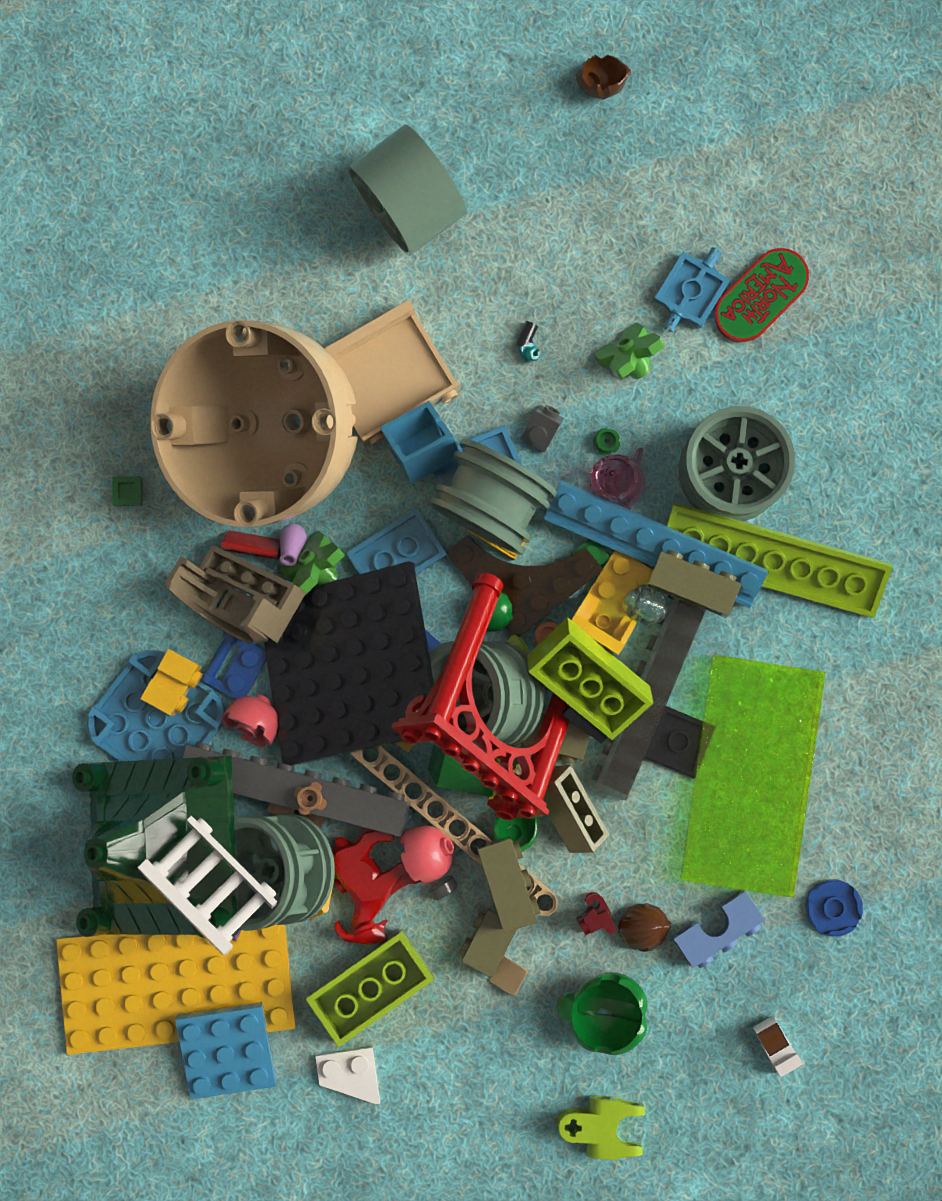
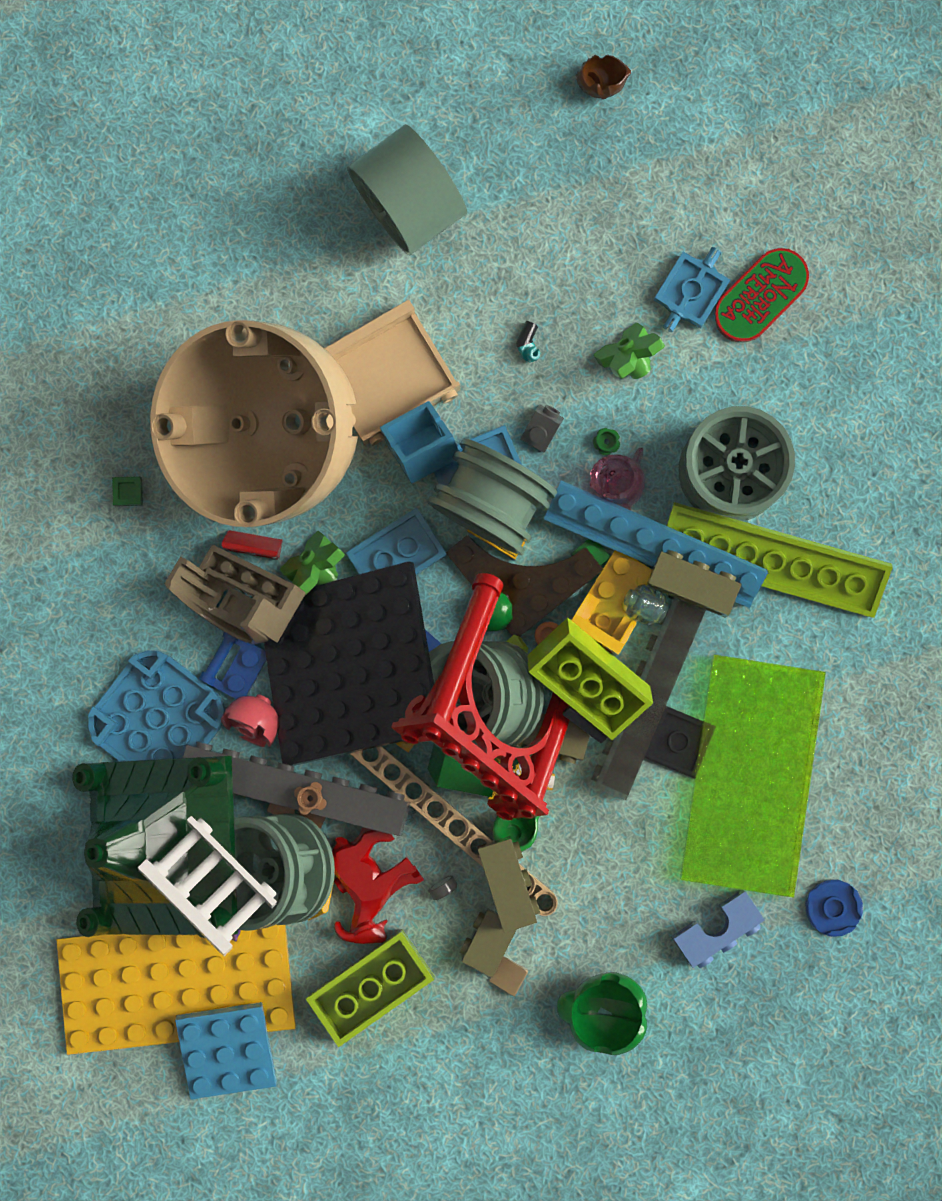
(172, 683): yellow brick -> none
(291, 543): lavender cone -> none
(350, 1073): white wing -> none
(426, 853): coral cylinder -> none
(573, 812): olive brick -> none
(597, 917): dark red piece -> none
(599, 1127): lime piece -> none
(643, 927): reddish brown hair -> none
(777, 1046): leg -> none

